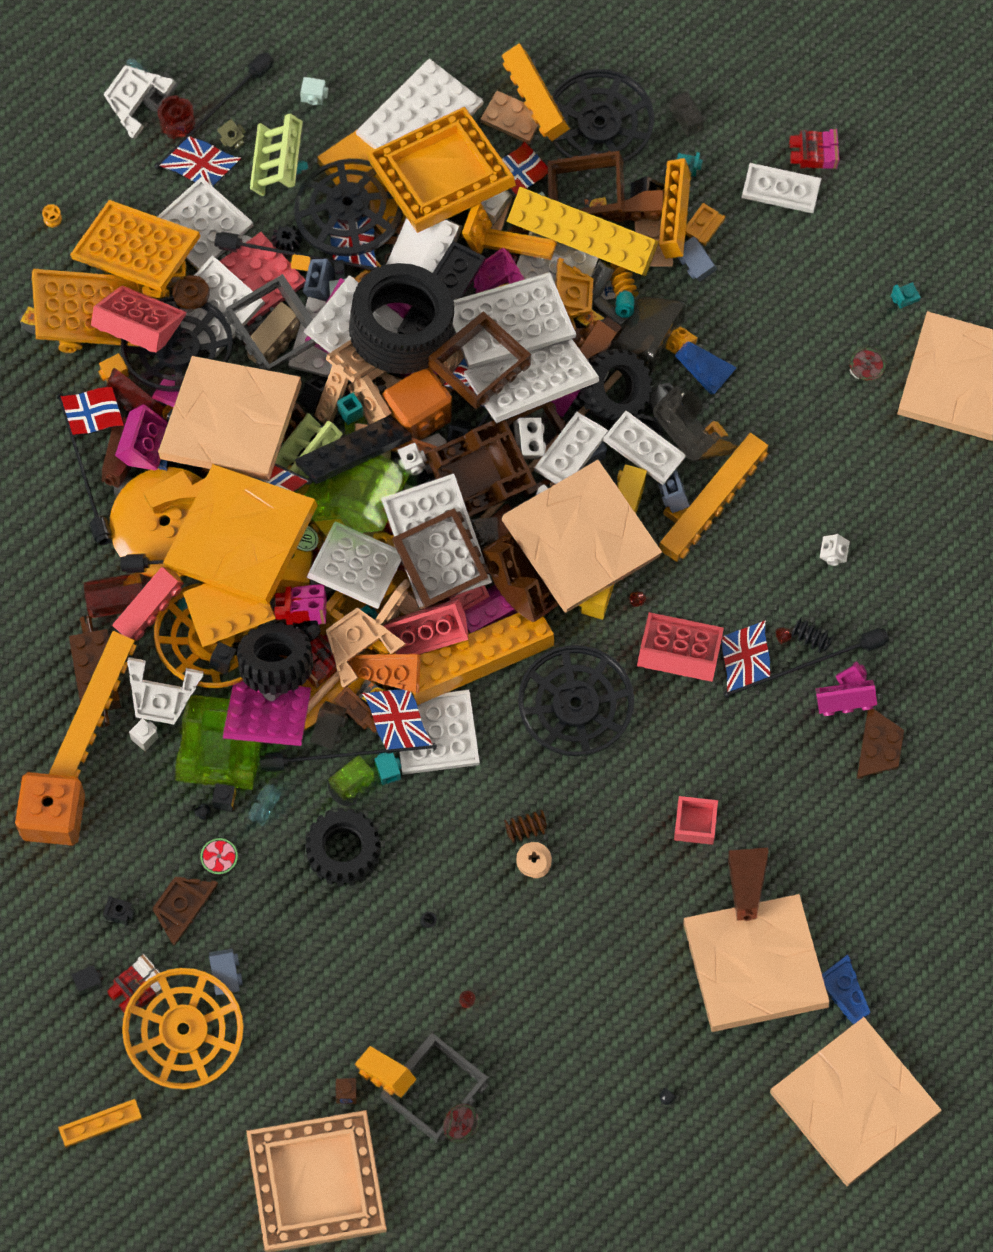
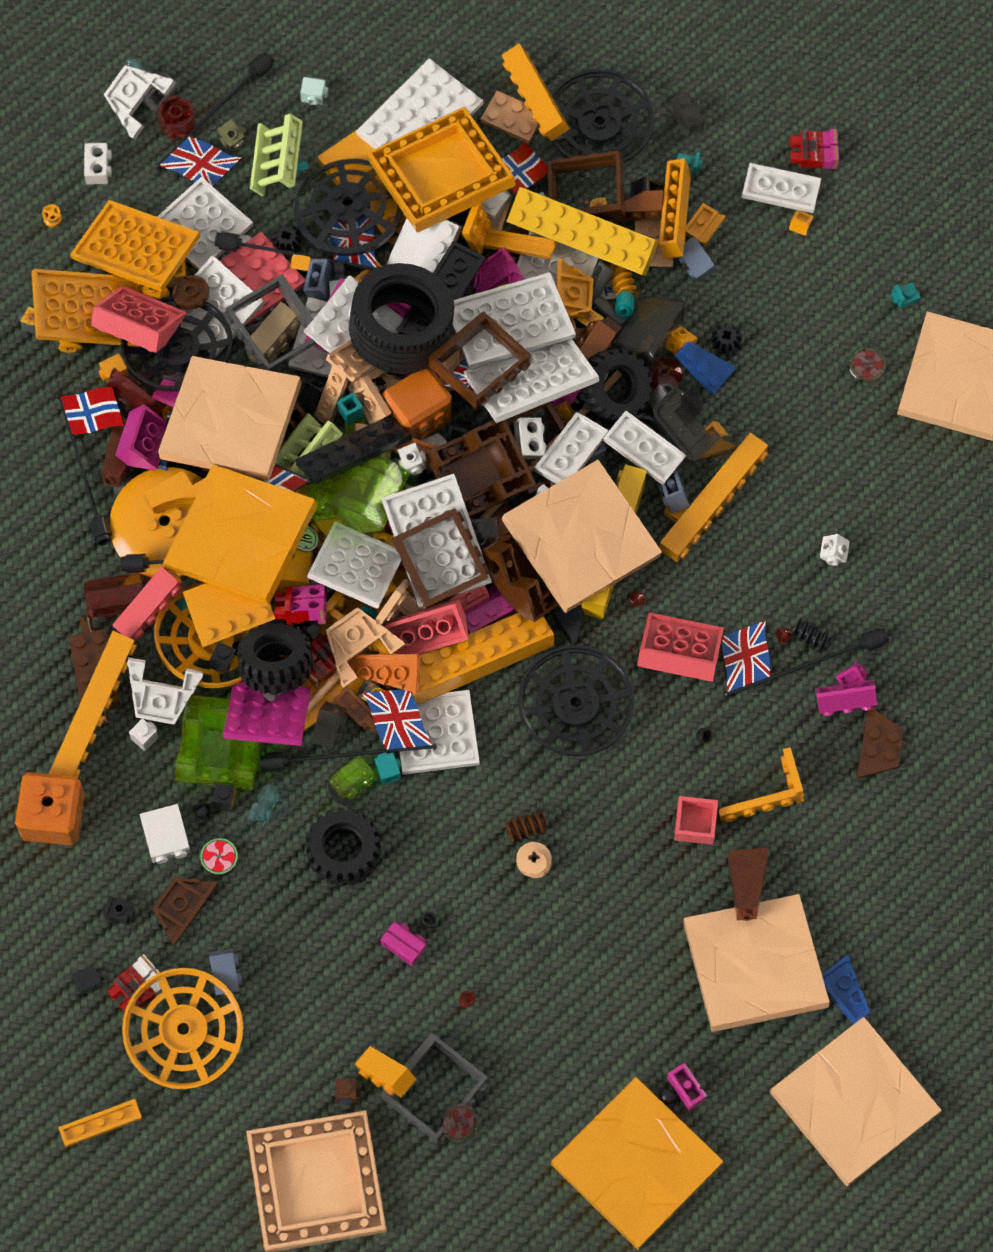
(94, 163): none -> white brick
(165, 834): none -> white brick
(403, 943): none -> dark pink brick
(565, 411): none -> light orange slope
(569, 623): none -> black slope
(636, 1163): none -> light orange tile
(673, 376): none -> clear red dish
(686, 1087): none -> dark pink brick
(707, 733): none -> black hinge
(724, 344): none -> black gear
(768, 802): none -> light orange bracket
(801, 222): none -> light orange slope

